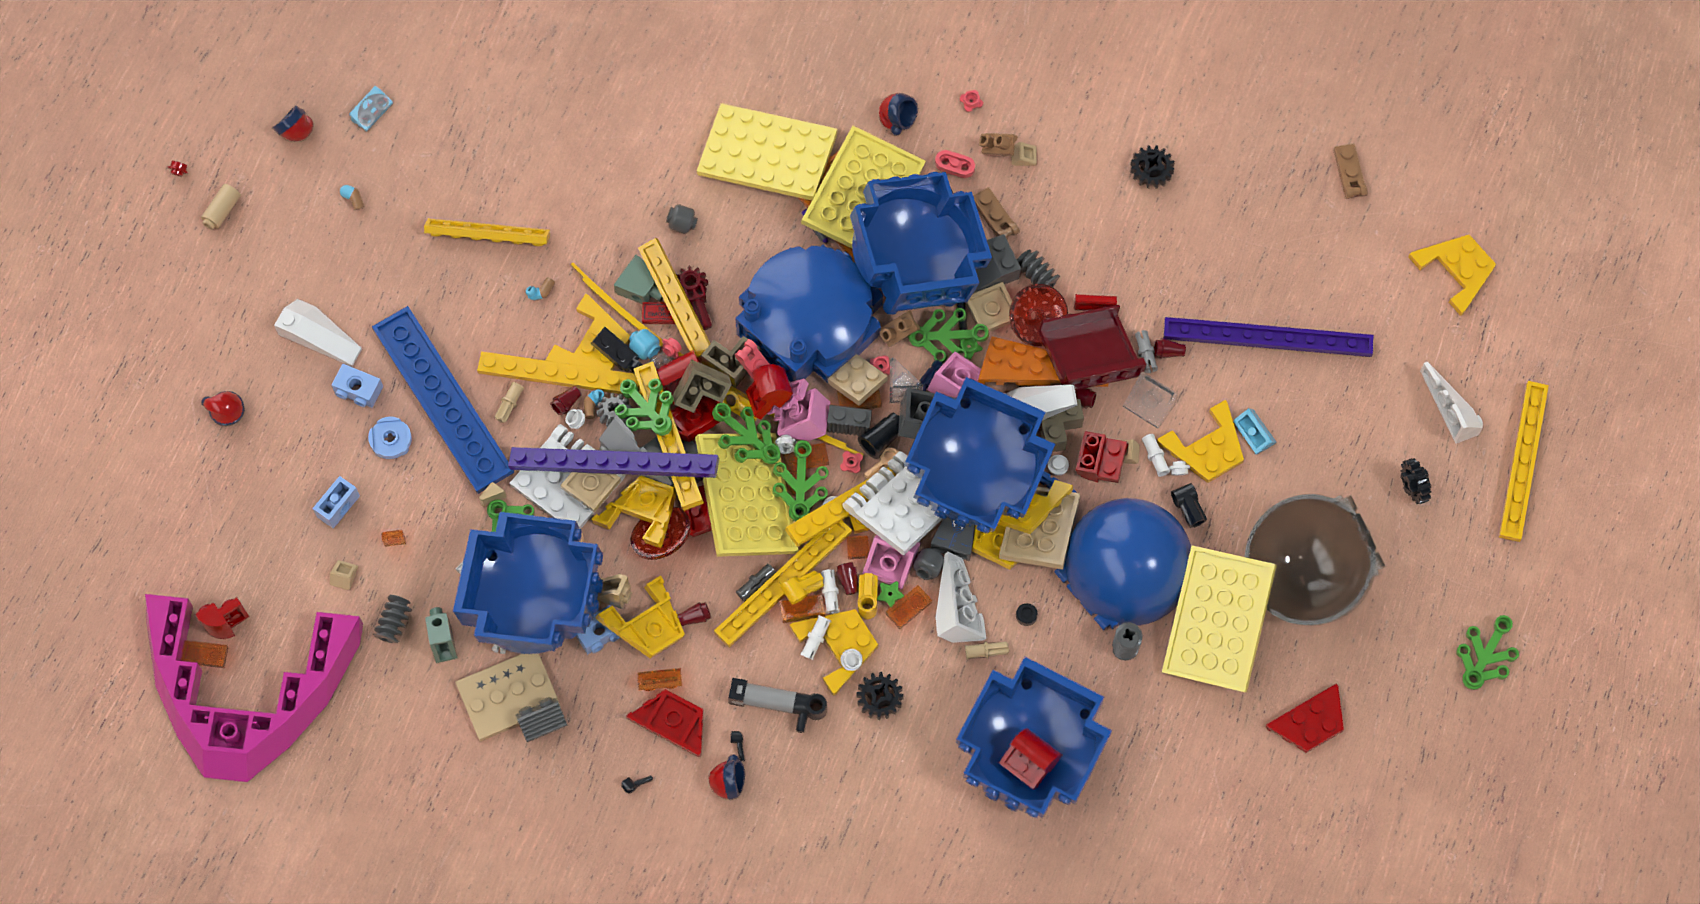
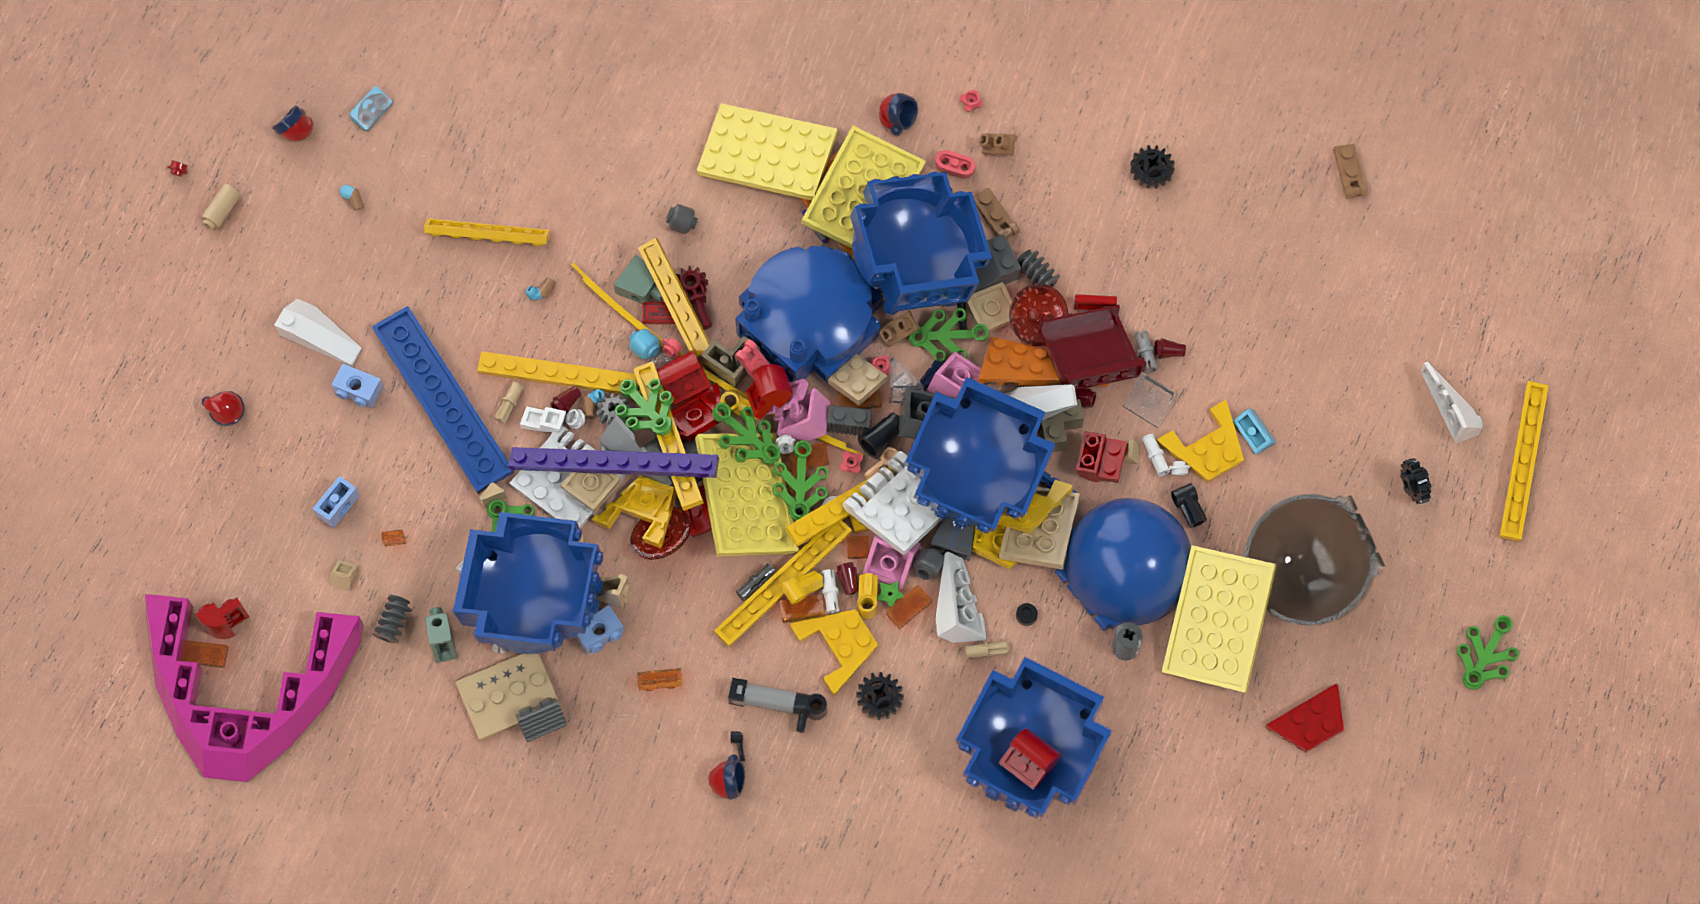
(398, 446): light blue plate -> none
(543, 420): none -> white slope
(586, 353): yellow wing -> none
(616, 350): black hinge -> none
(630, 786): black hand -> none
(652, 629): yellow wing -> none
(672, 720): red wing -> none
(696, 614): dark red cone -> none
(700, 381): dark tan brick -> none
(815, 637): white pin -> none
(851, 659): white plate -> none
(973, 349): bright green plate -> none
(1024, 155): tan slope -> none
(1058, 465): white plate -> none
(1268, 336): dark purple plate -> none
(1464, 261): yellow wing -> none

